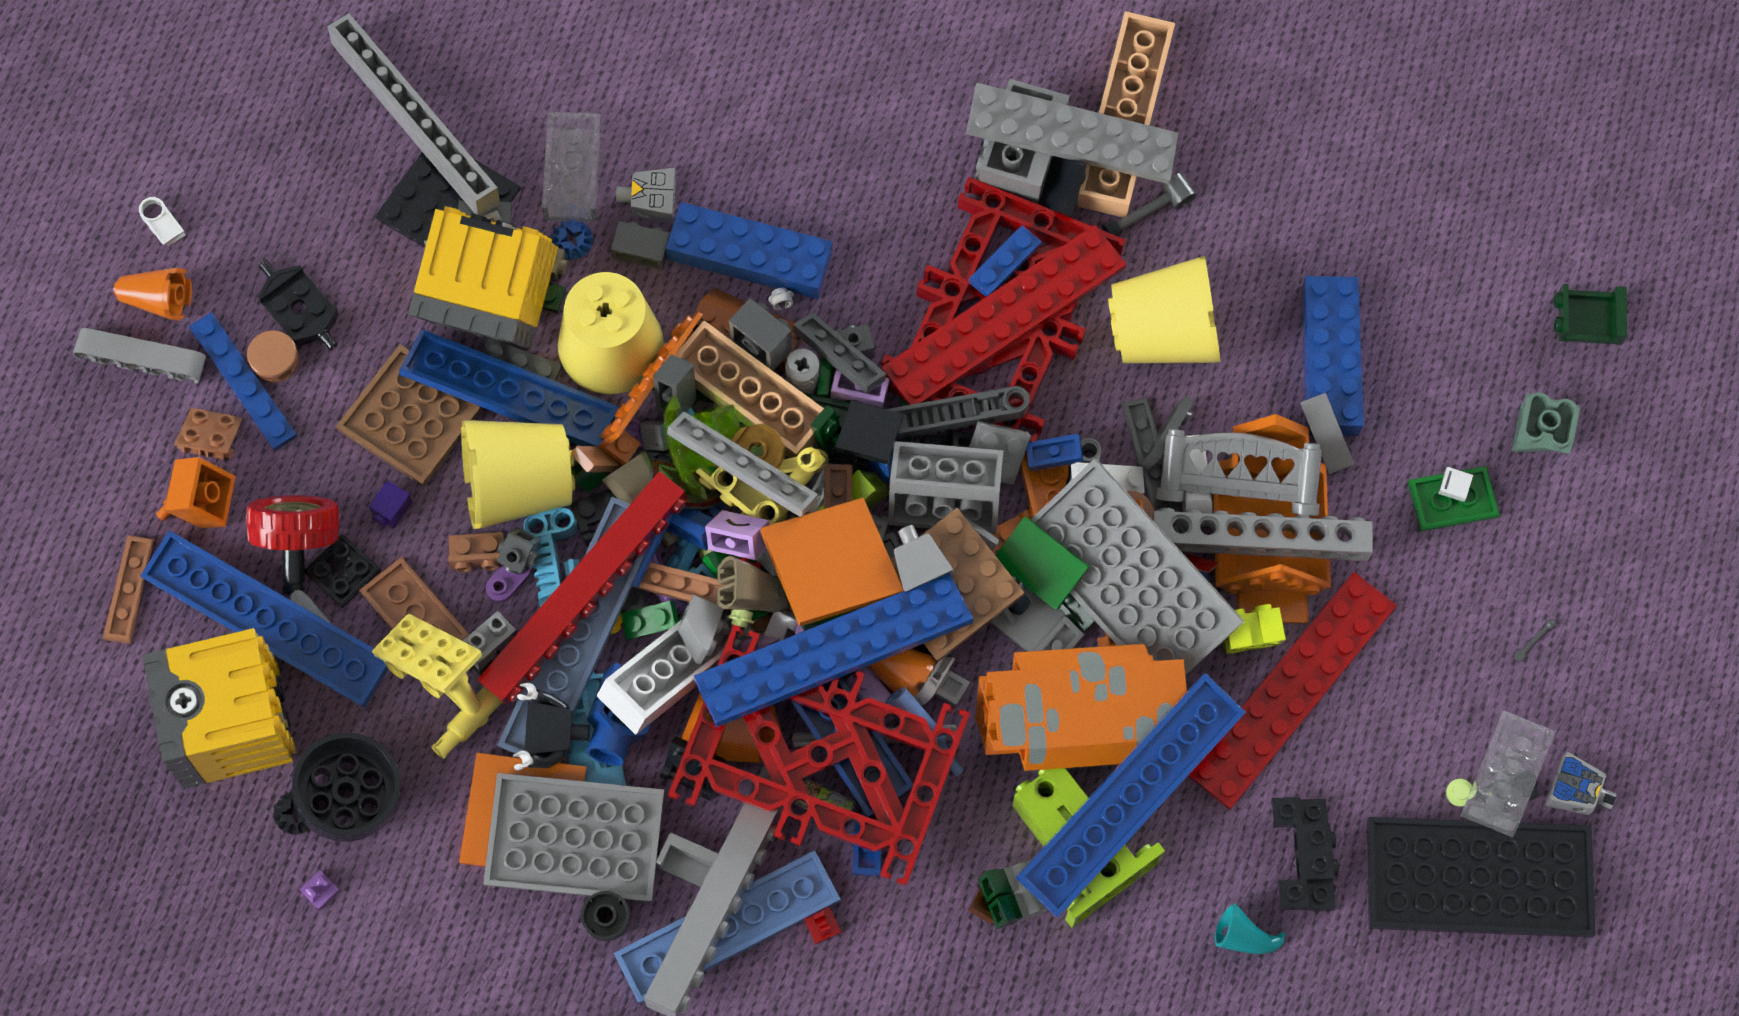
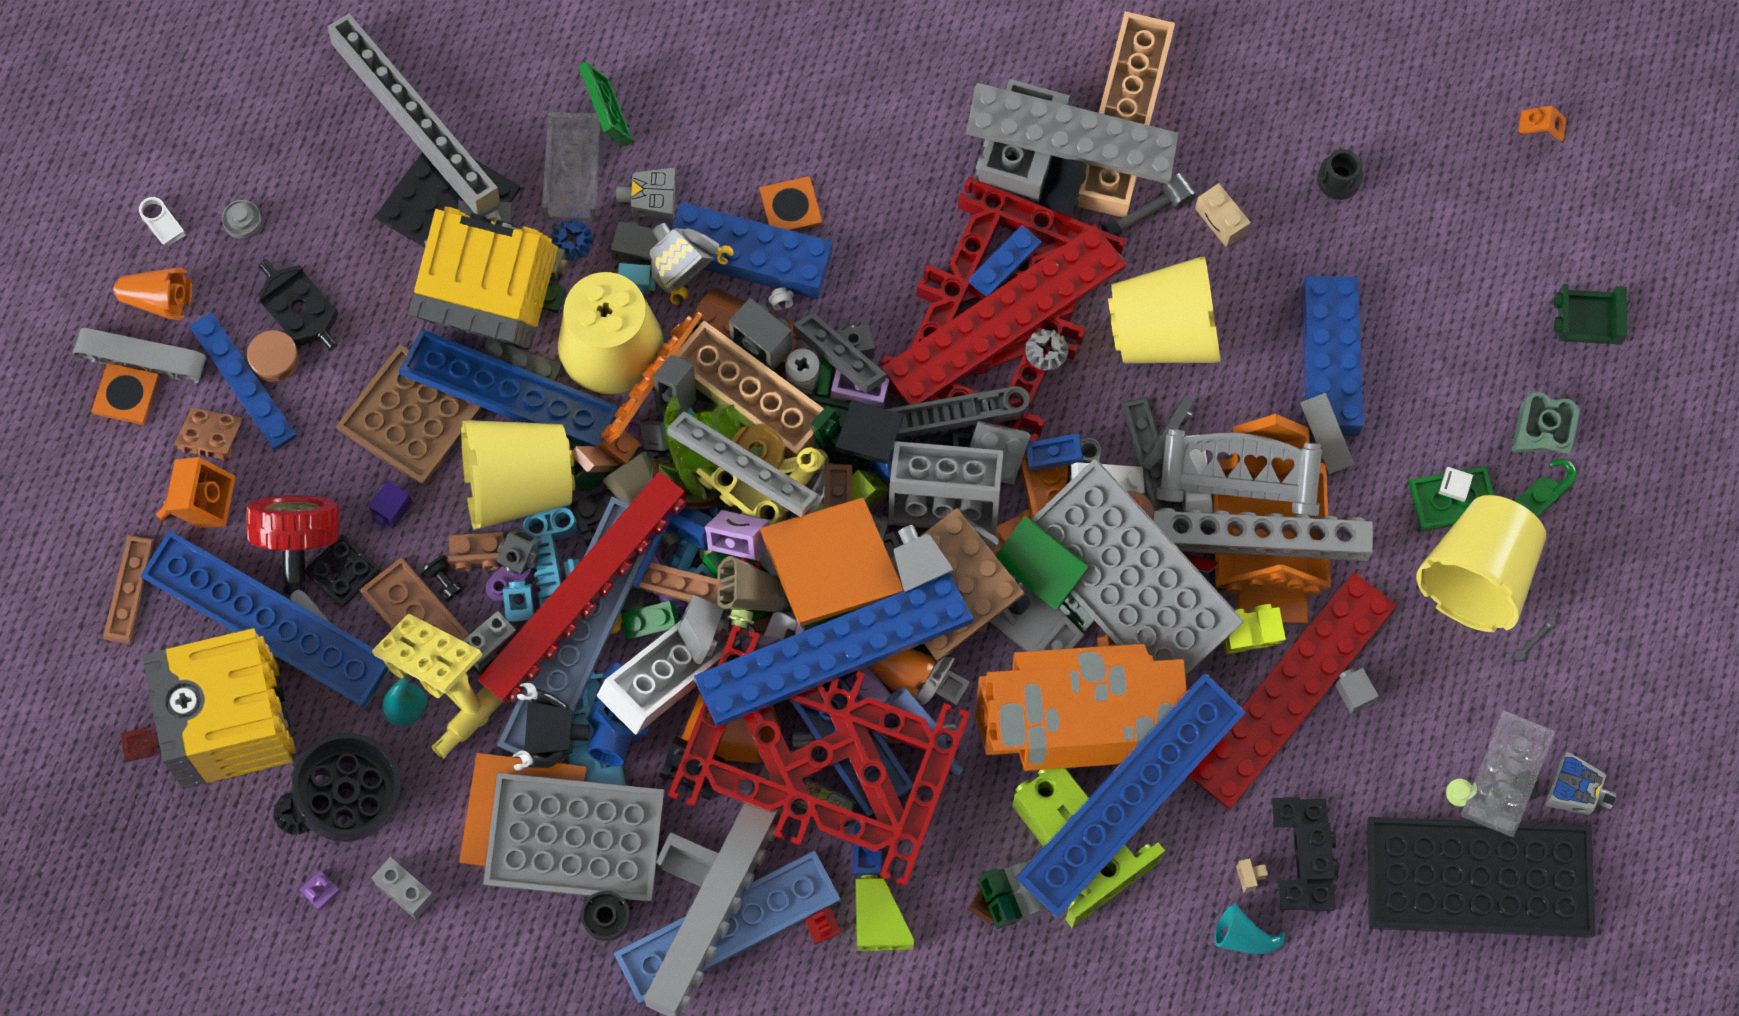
(125, 394): none -> orange tile
(139, 744): none -> clear red plate
(241, 219): none -> light grey plate
(403, 888): none -> light grey brick
(404, 703): none -> teal hat
(437, 569): none -> black piece
(518, 611): none -> medium azure brick
(605, 104): none -> green tile
(640, 275): none -> medium azure brick
(680, 257): none -> light grey torso
(791, 204): none -> orange tile
(879, 918): none -> lime slope
(1053, 359): none -> light grey gear
(1222, 215): none -> tan brick
(1249, 875): none -> tan tile
(1336, 186): none -> pearl dark grey piece
(1356, 690): none -> light grey brick
(1485, 564): none -> light yellow cone
(1542, 120): none -> orange bracket
(1547, 491): none -> green plate

